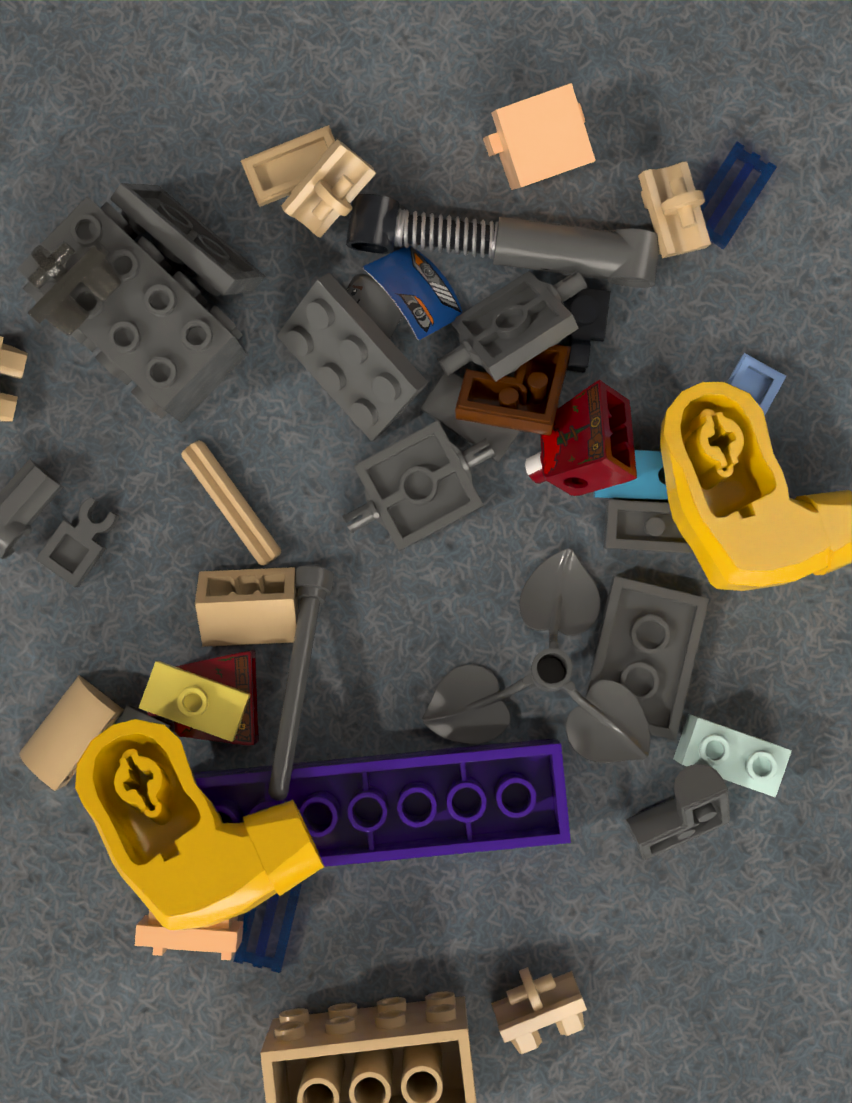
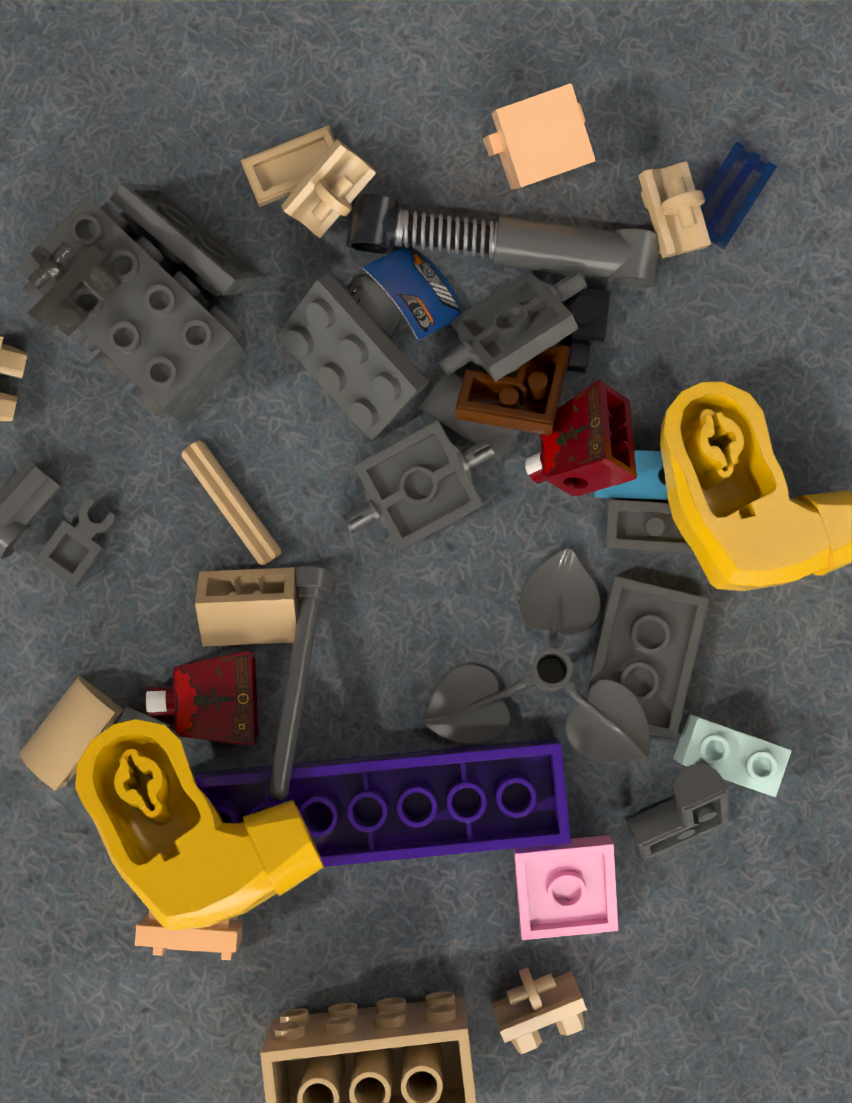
(194, 701): light yellow plate -> none
(259, 959): clear blue tile -> none
(566, 888): none -> bright pink plate
(757, 380): light blue tile -> none

